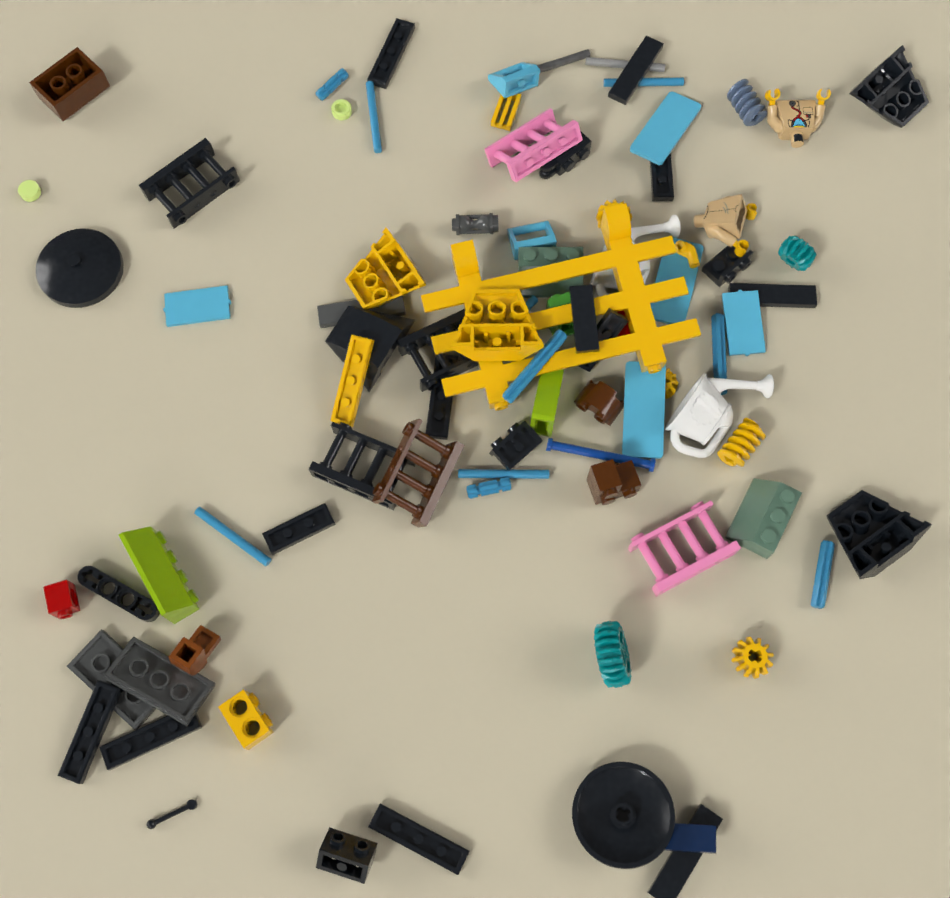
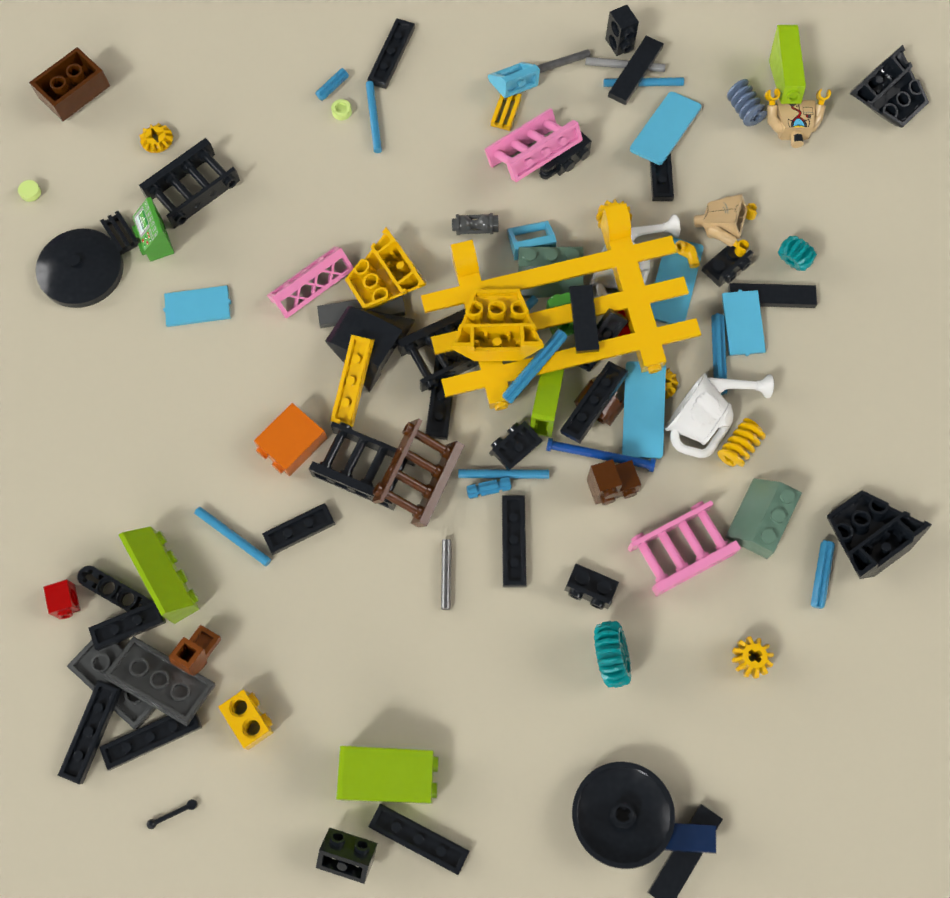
(112, 220): none -> black tile
(126, 626): none -> black tile
(152, 232): none -> bright green slope
(164, 137): none -> yellow gear
(290, 440): none -> orange brick
(305, 275): none -> bright pink fence
(386, 775): none -> lime slope
(446, 575): none -> flat silver bar
(513, 541): none -> black tile
(591, 587): none -> black bracket
(594, 402): none -> black tile
(621, 30): none -> black brick
(787, 64): none -> lime slope

